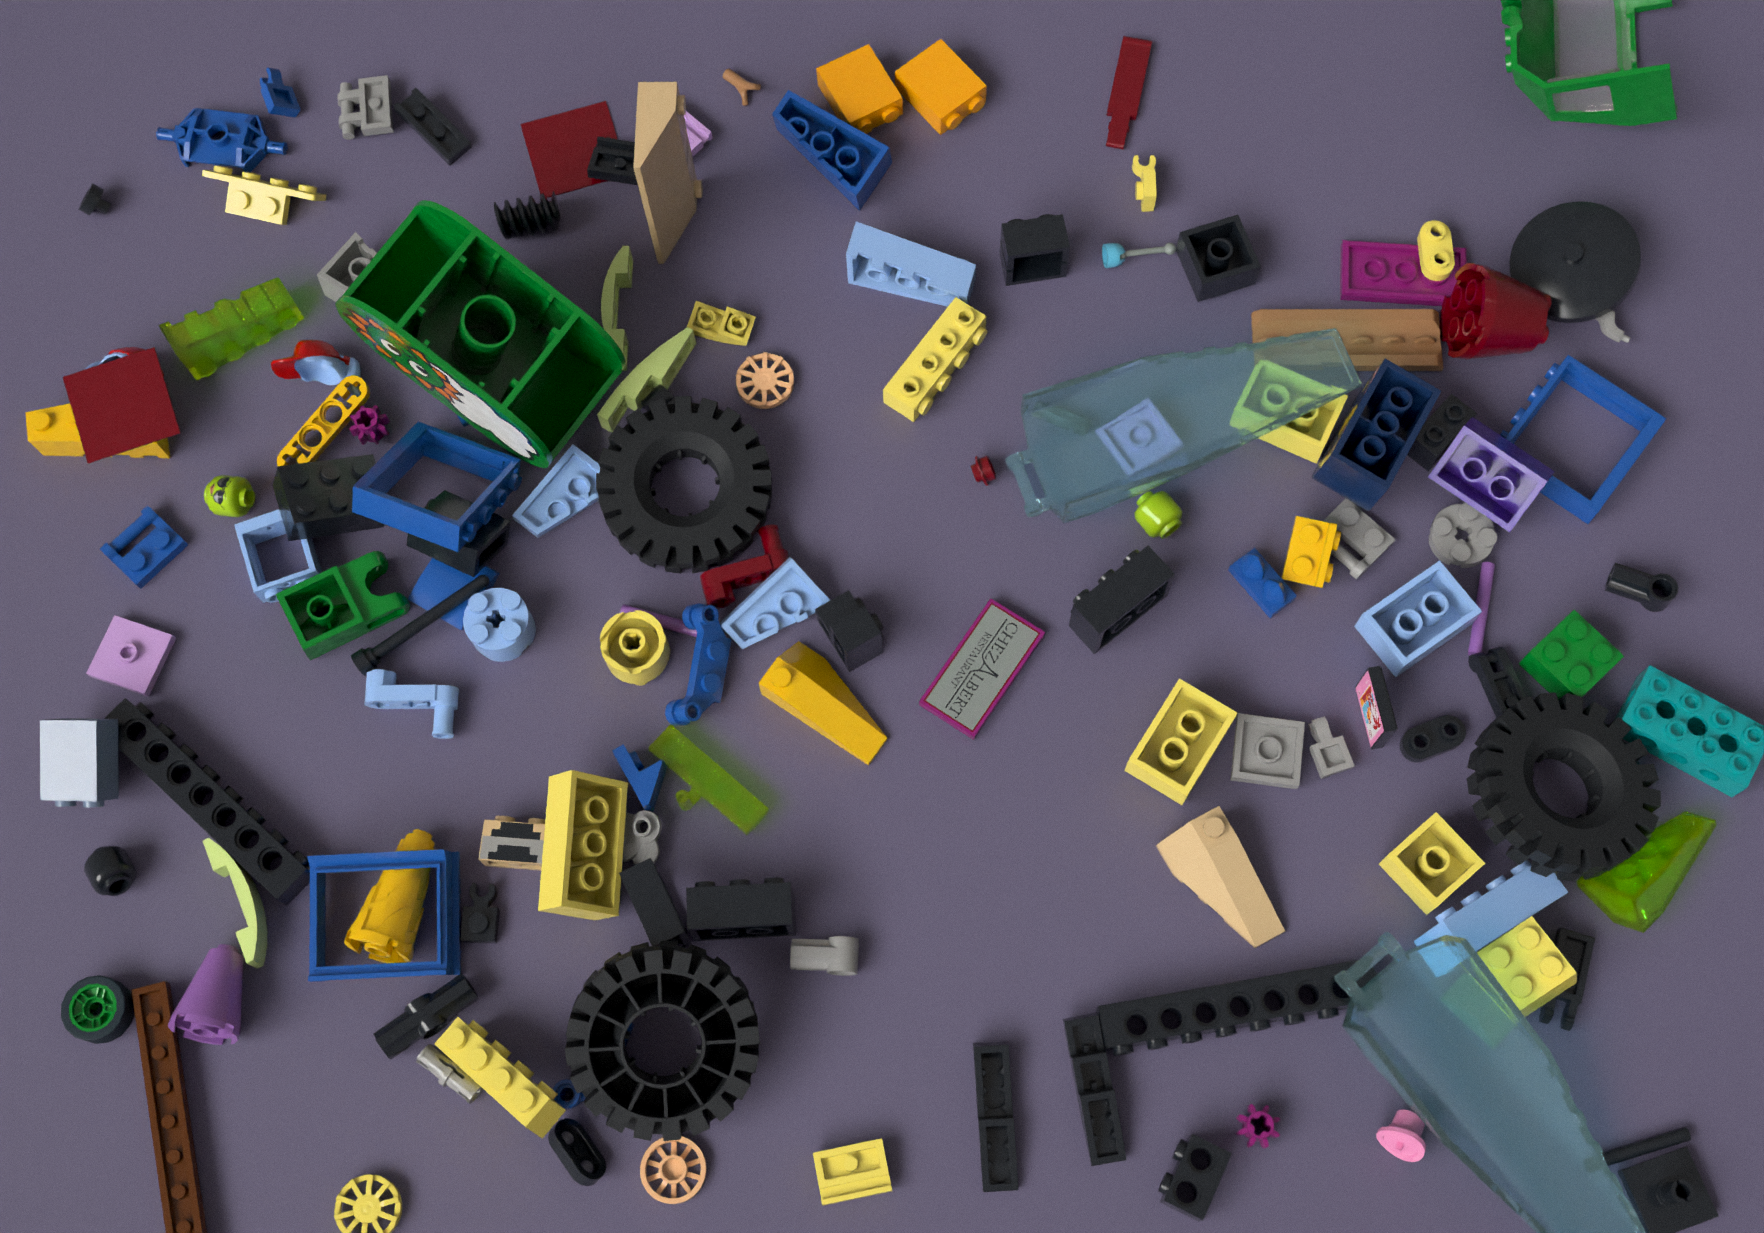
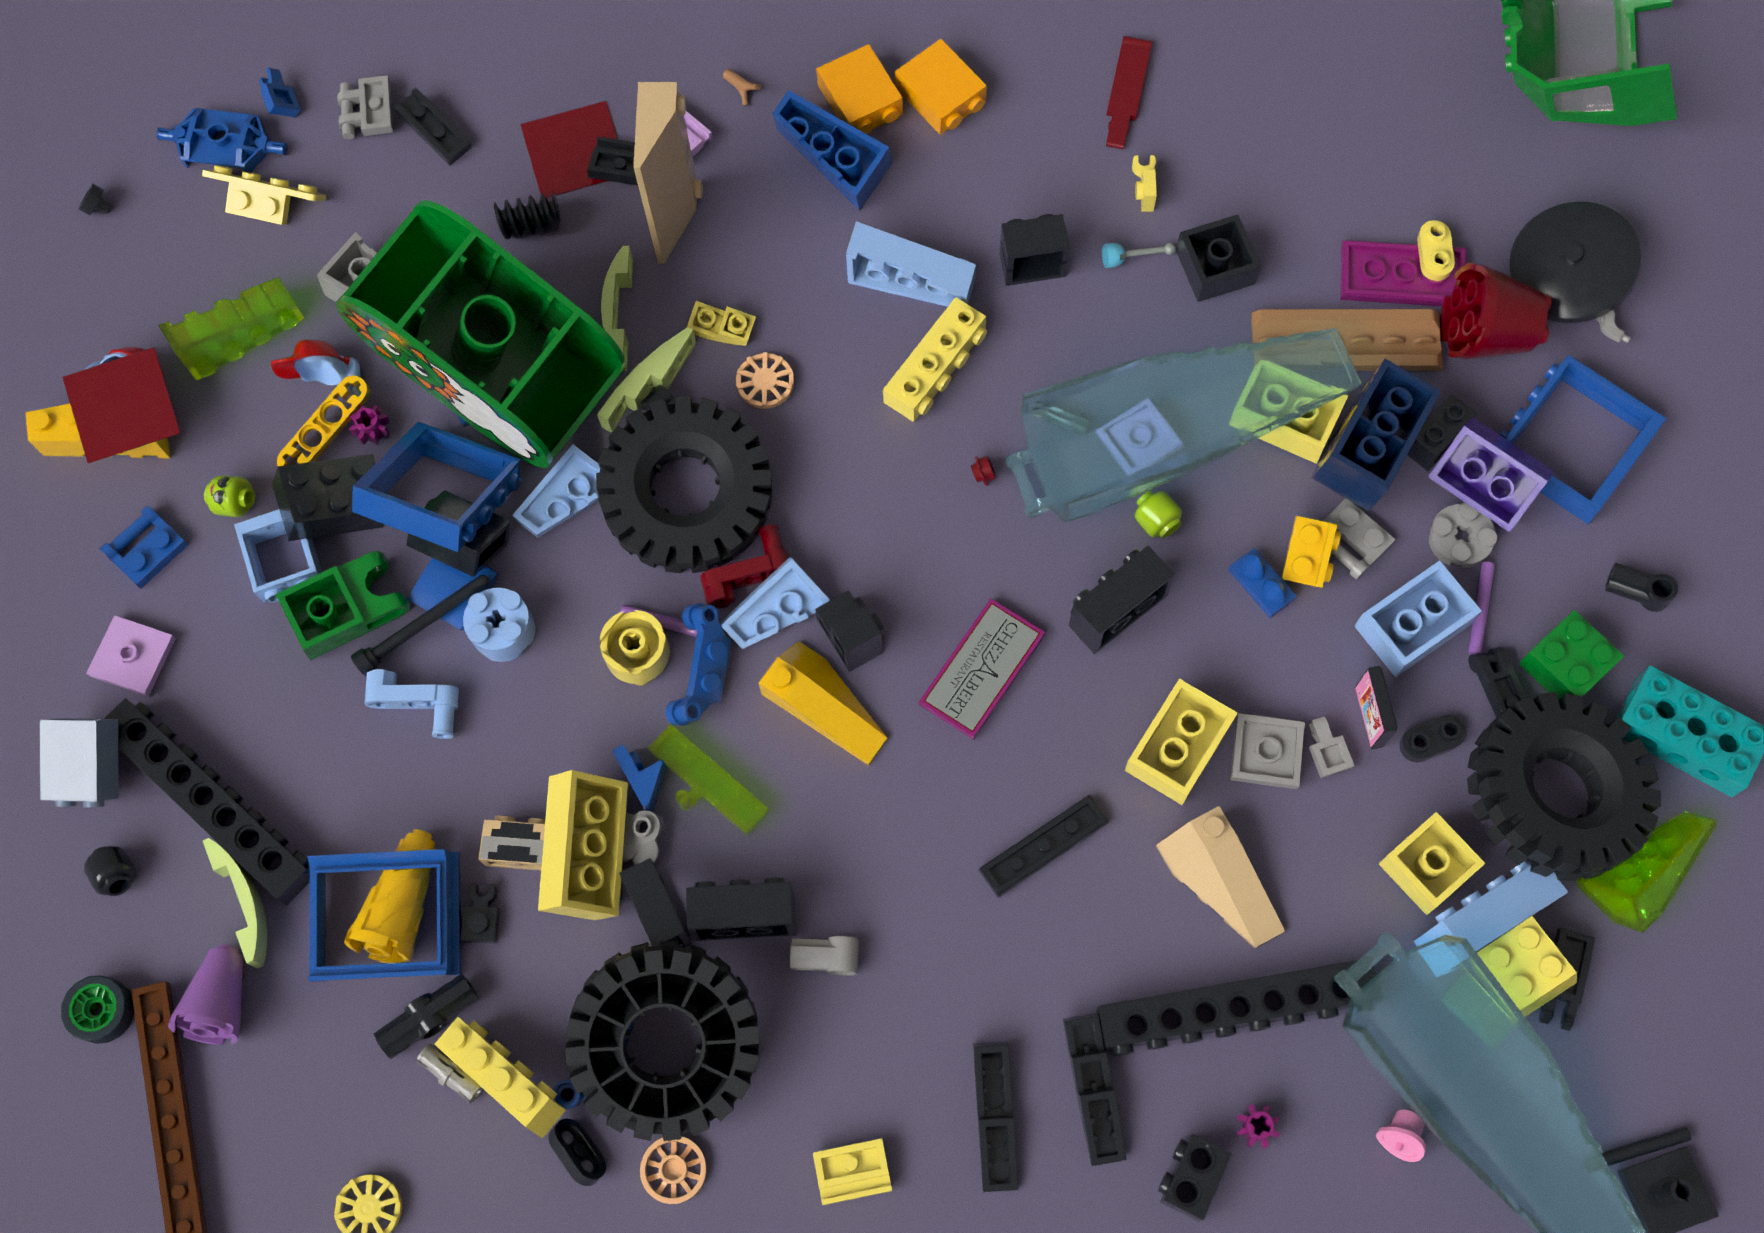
(1043, 846): none -> black tile

